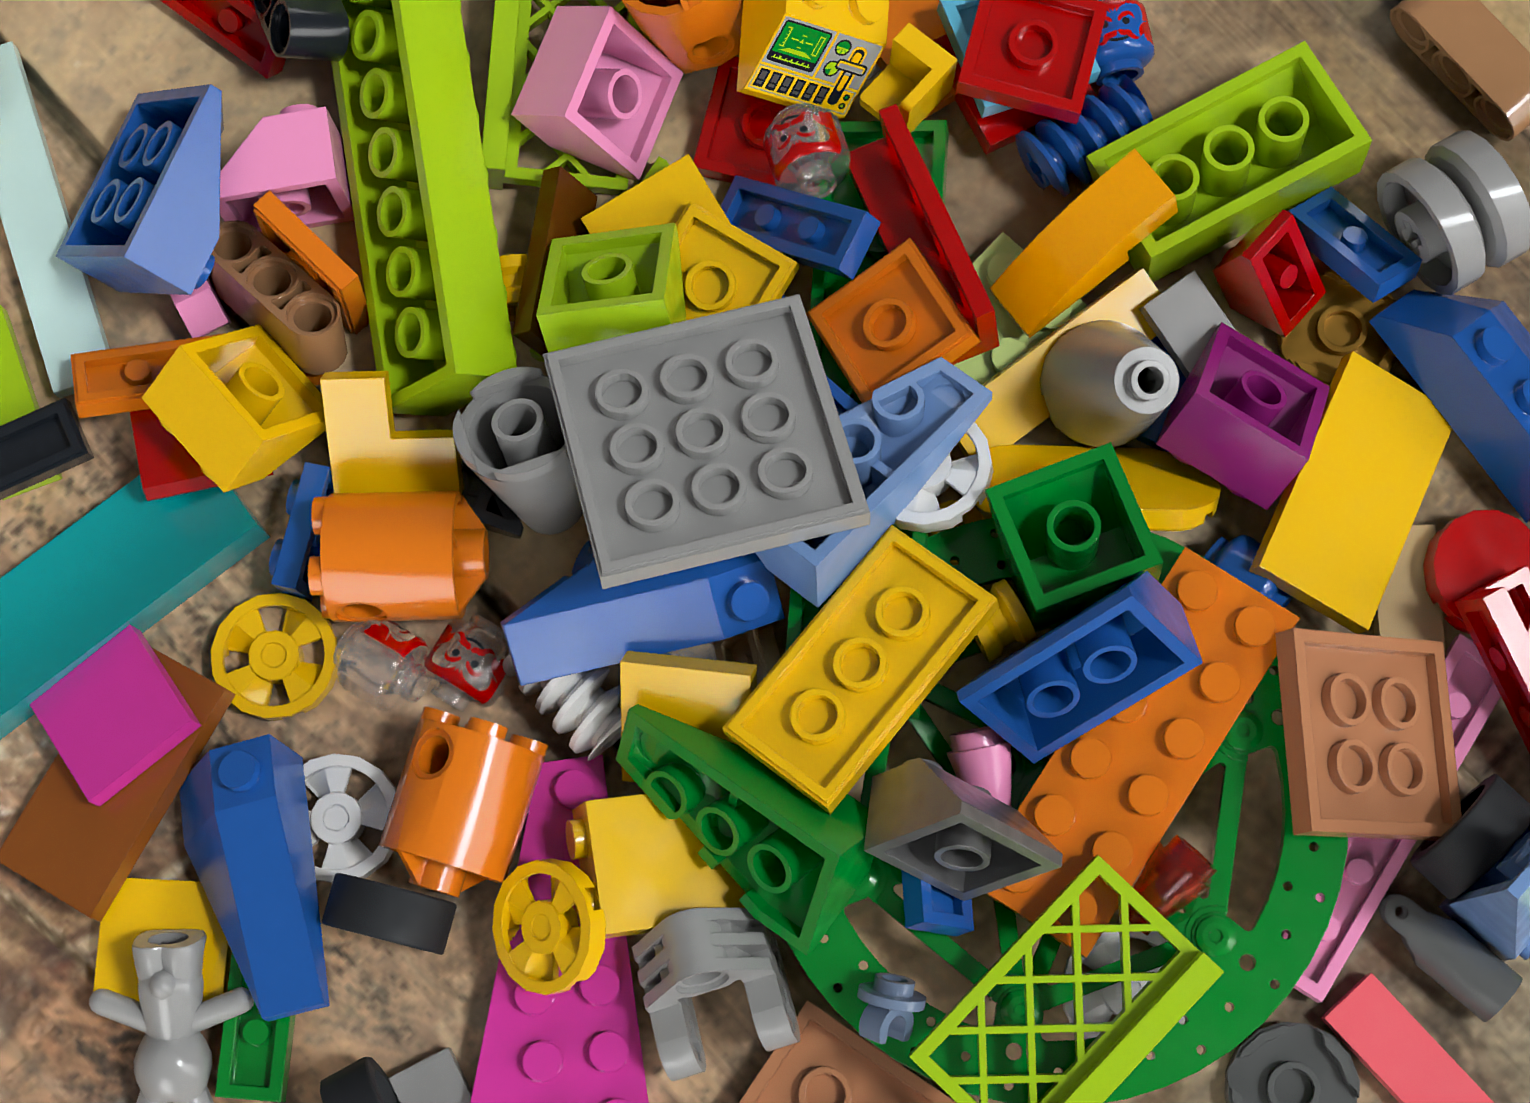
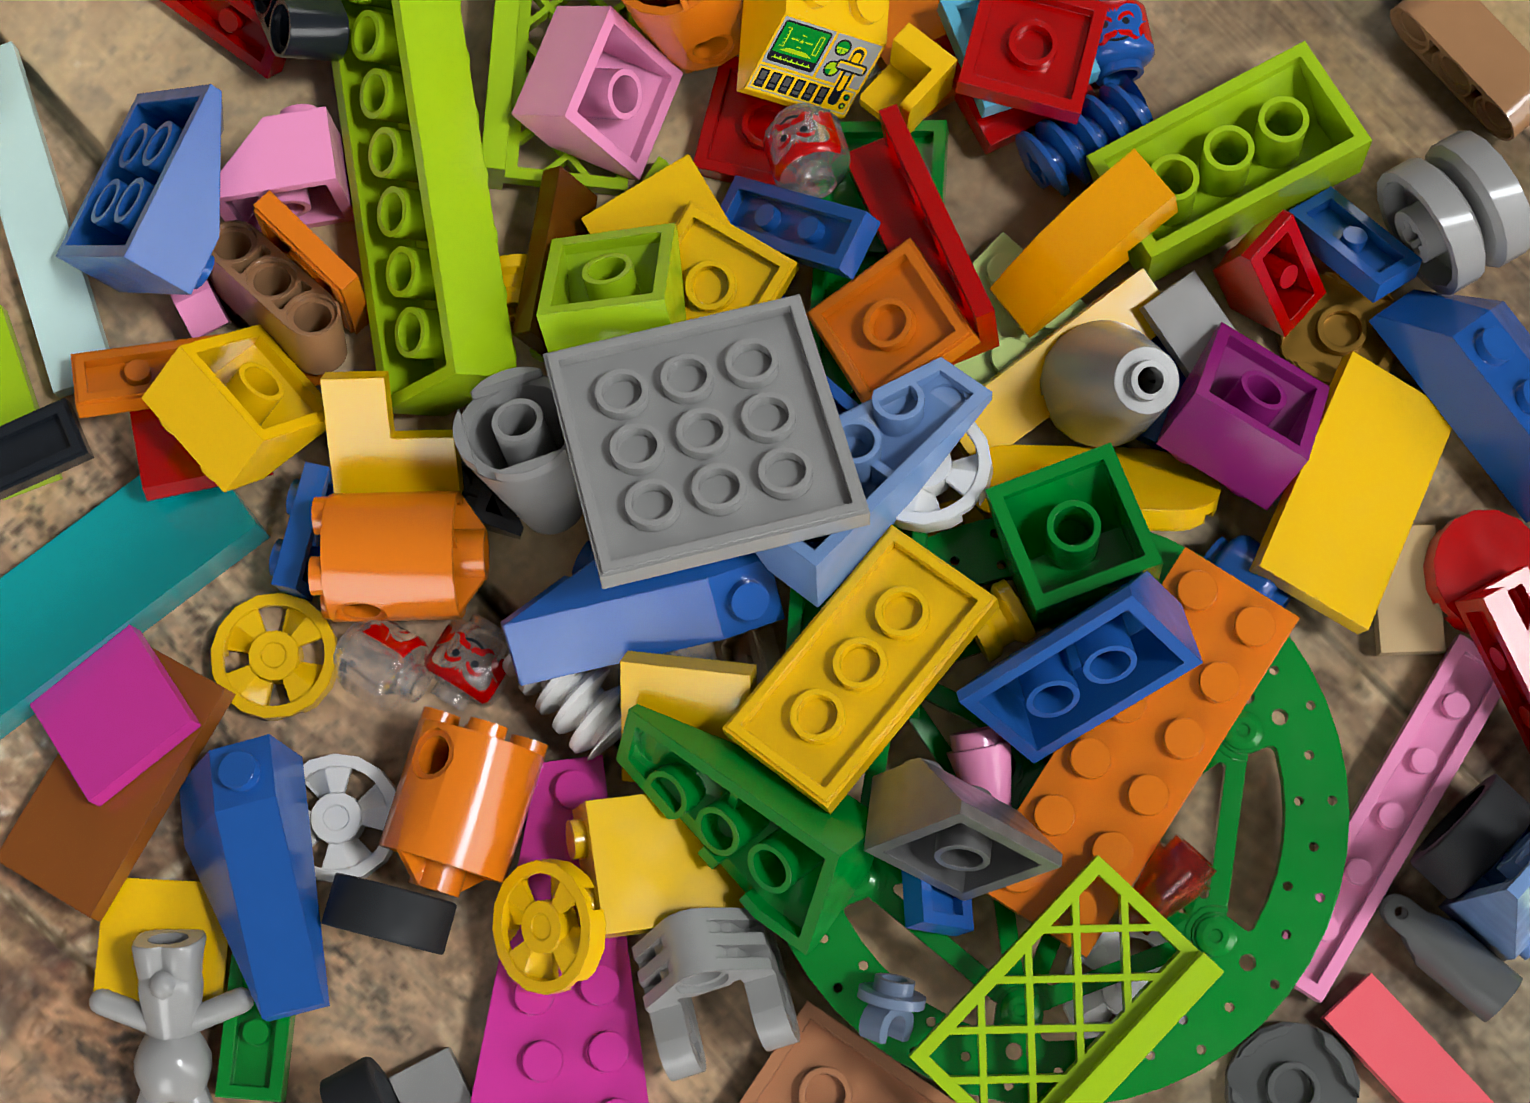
(1367, 735): nougat plate -> none

